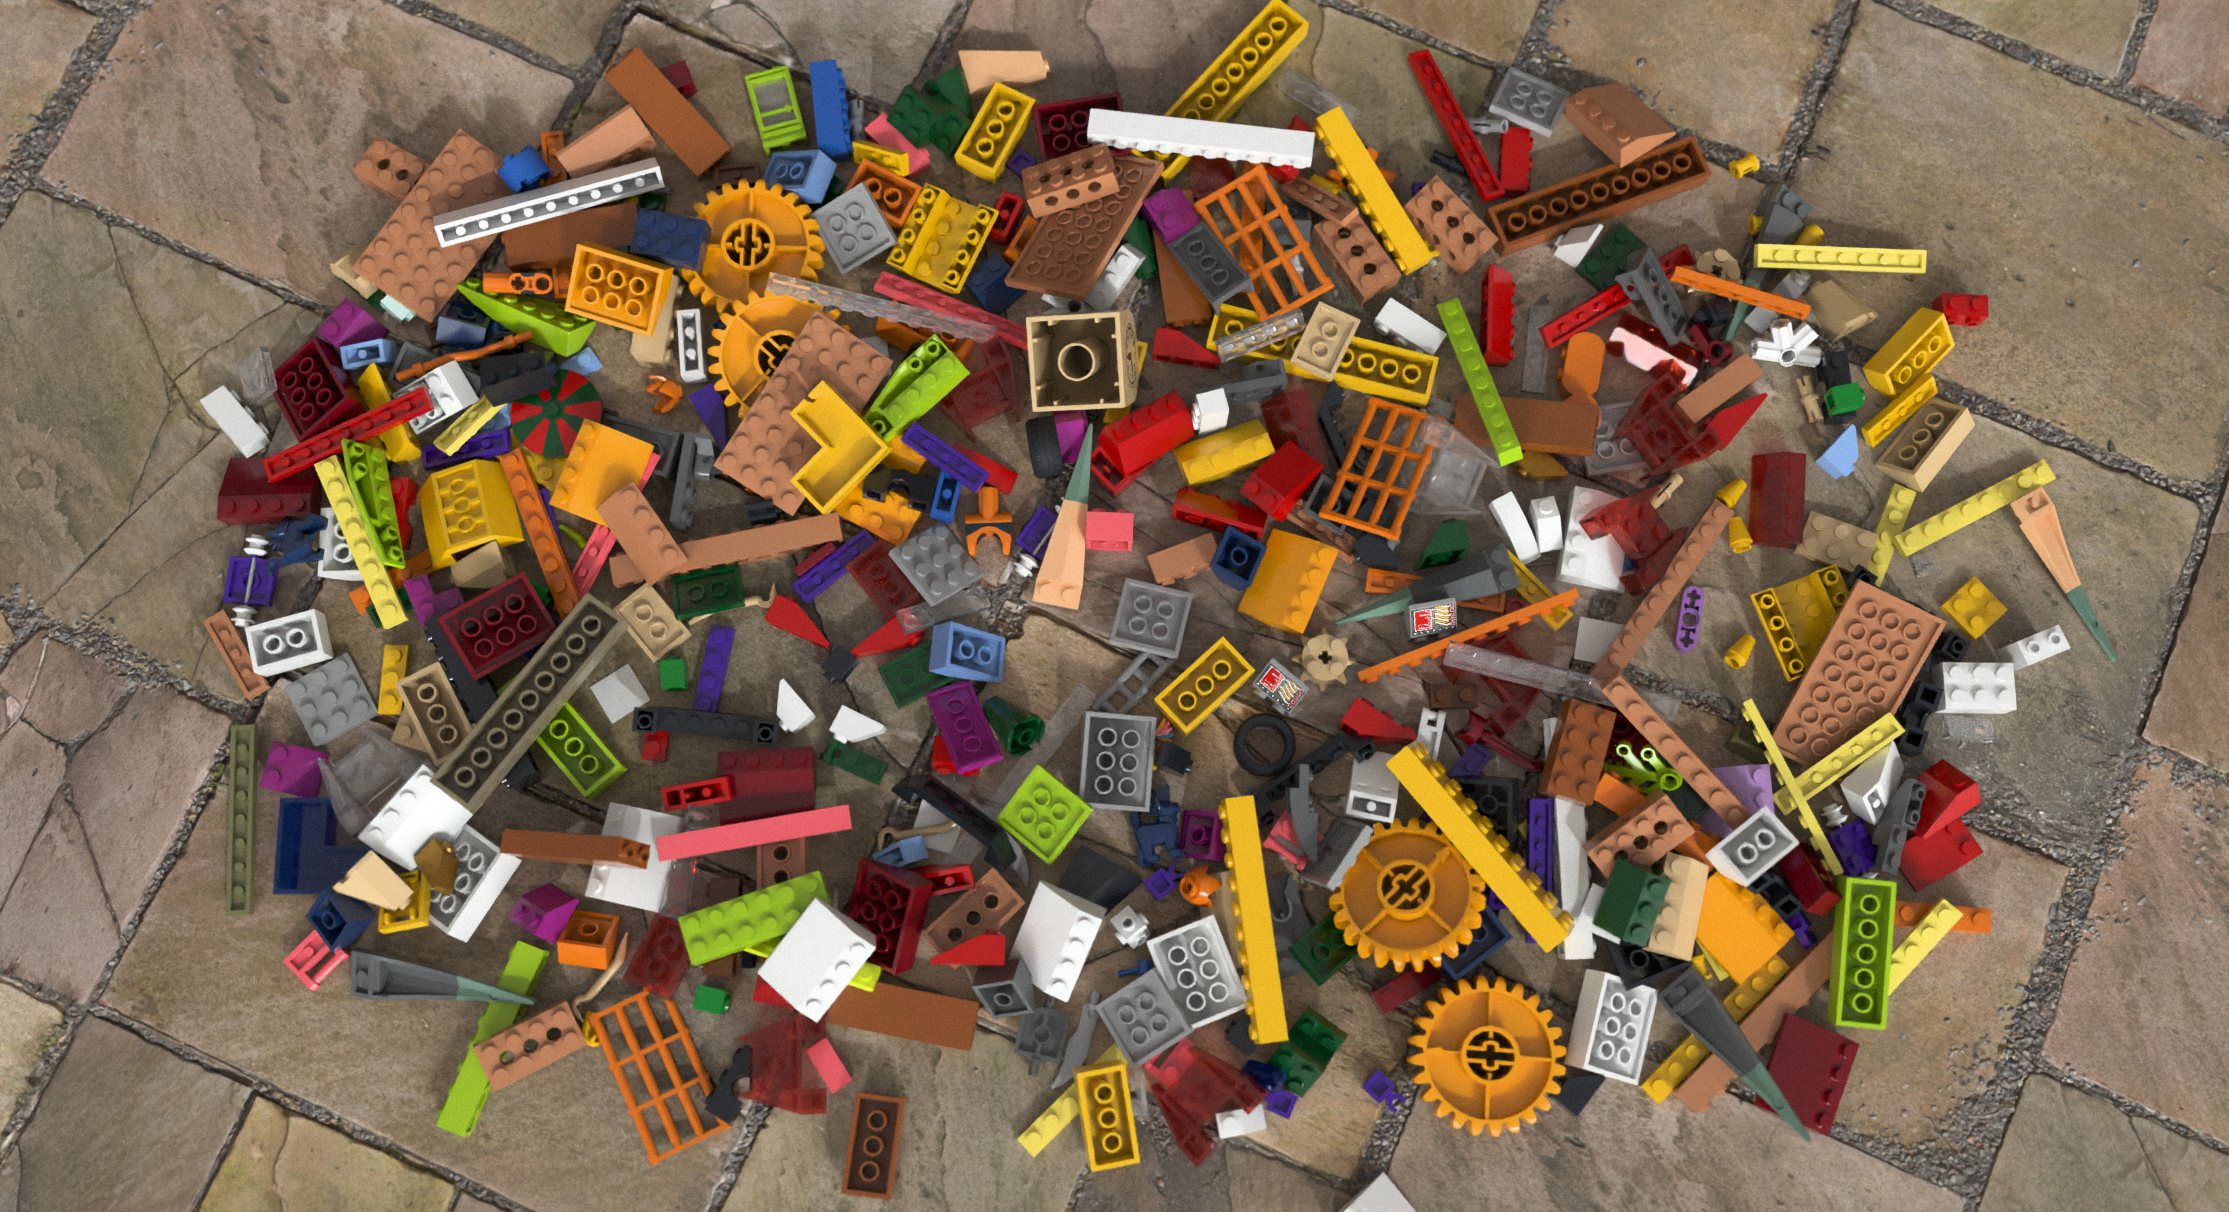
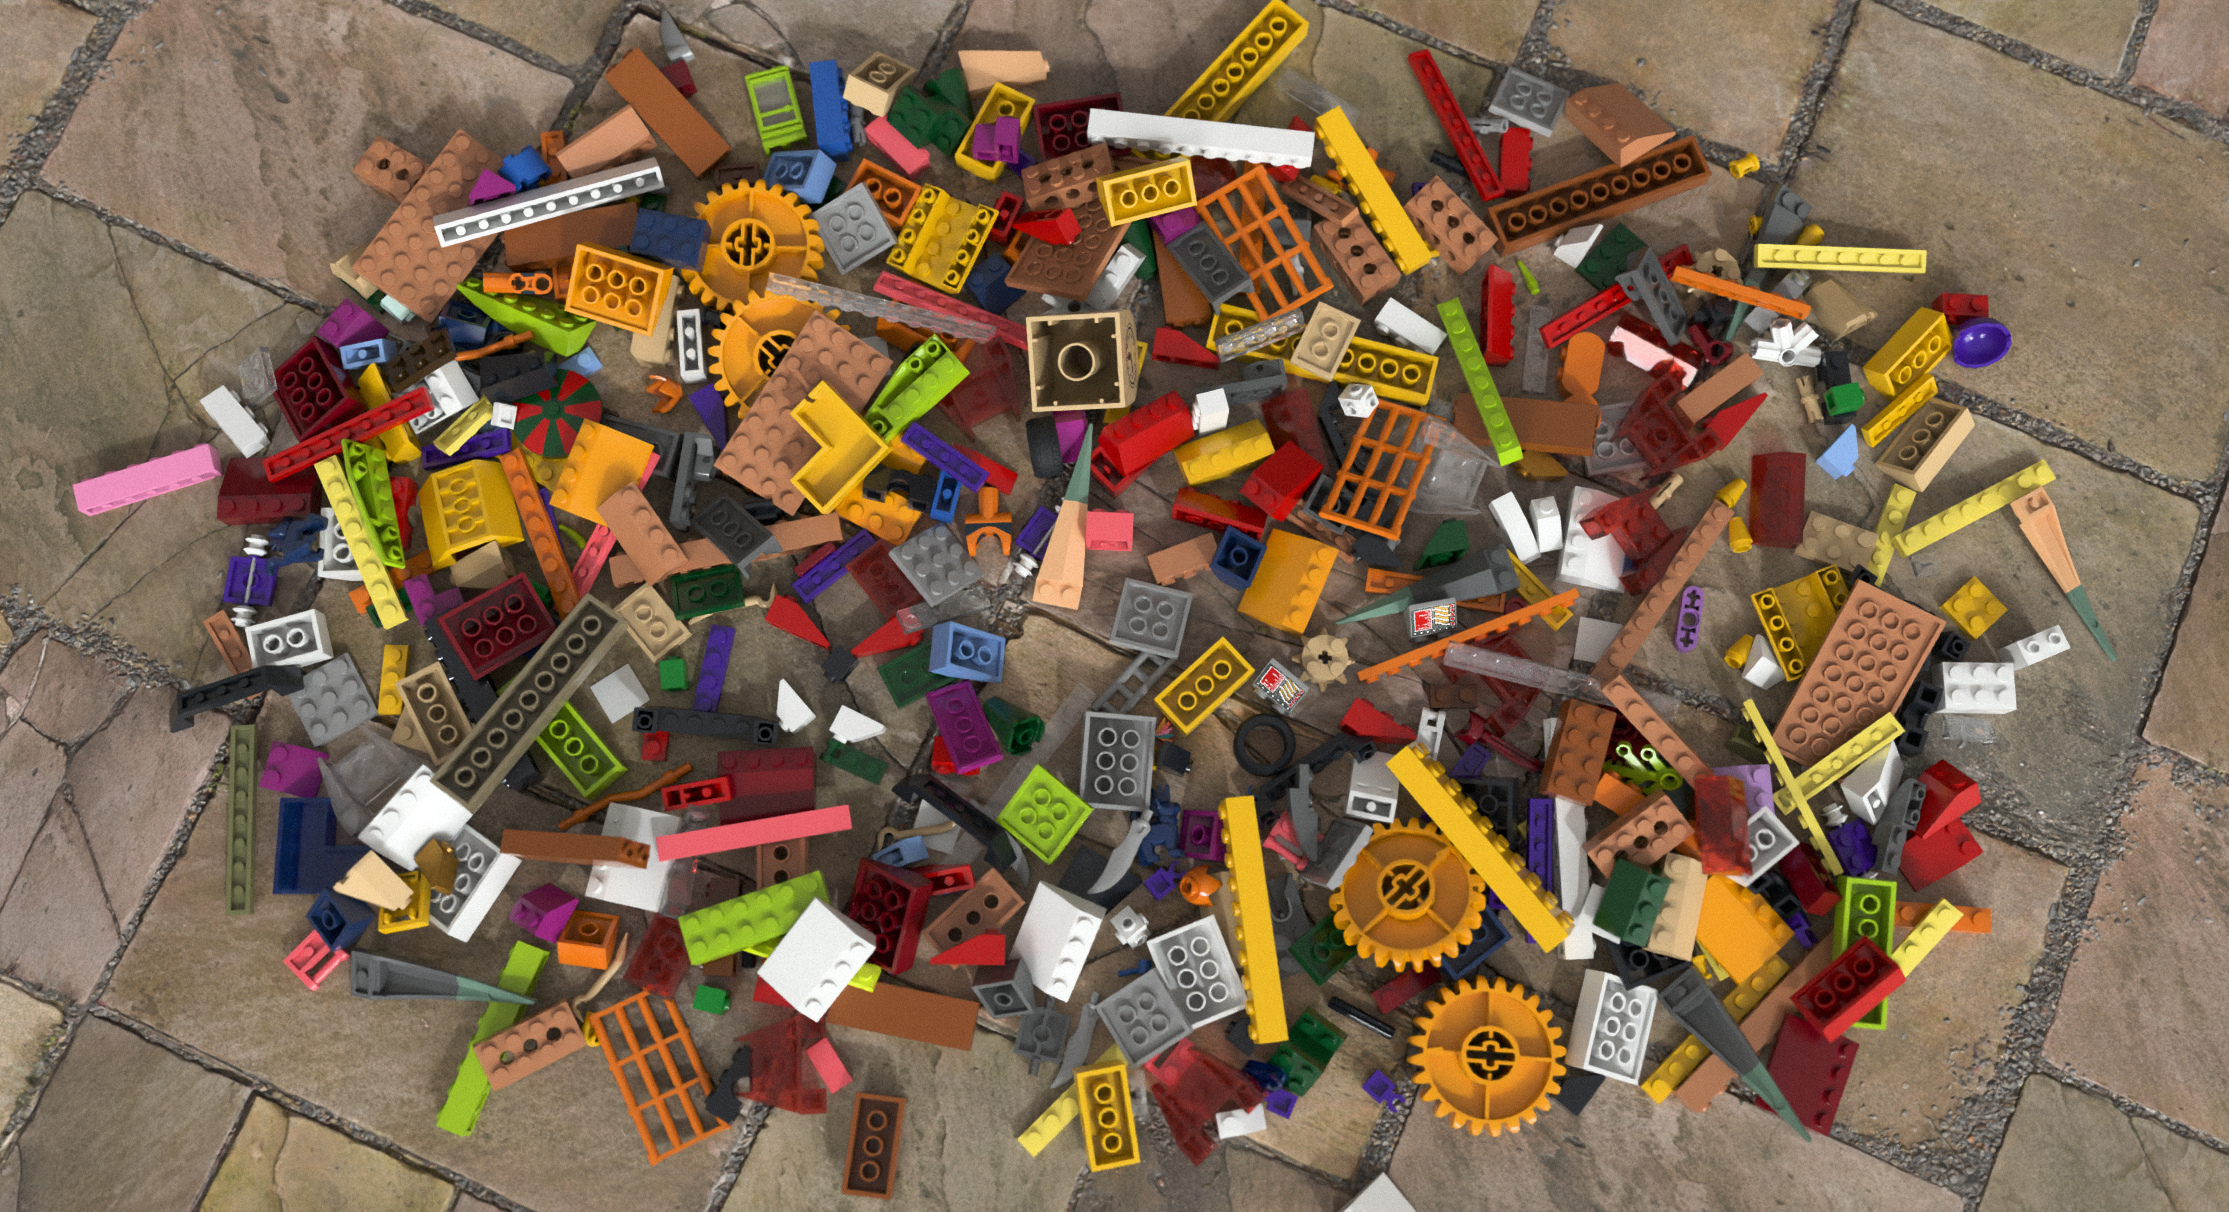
(147, 479): none -> bright pink brick
(281, 679): none -> black slope
(421, 359): none -> dark brown plate
(489, 188): none -> magenta slope
(503, 415): none -> white tile
(581, 815): none -> orange bar
(673, 40): none -> light grey piece
(712, 317): none -> black bush
(735, 532): none -> dark grey plate
(878, 83): none -> tan brick
(886, 157): yellow plate -> none
(998, 142): none -> magenta brick
(1050, 225): none -> red slope
(1124, 854): none -> light grey sword
(1147, 191): none -> yellow slope
(1358, 400): none -> white brick
(1361, 1017): none -> black axle
(1531, 282): none -> lime helmet
(1722, 826): none -> clear red slope
(1762, 665): none -> white slope
(1848, 988): none -> red slope
(1980, 342): none -> dark purple cylinder

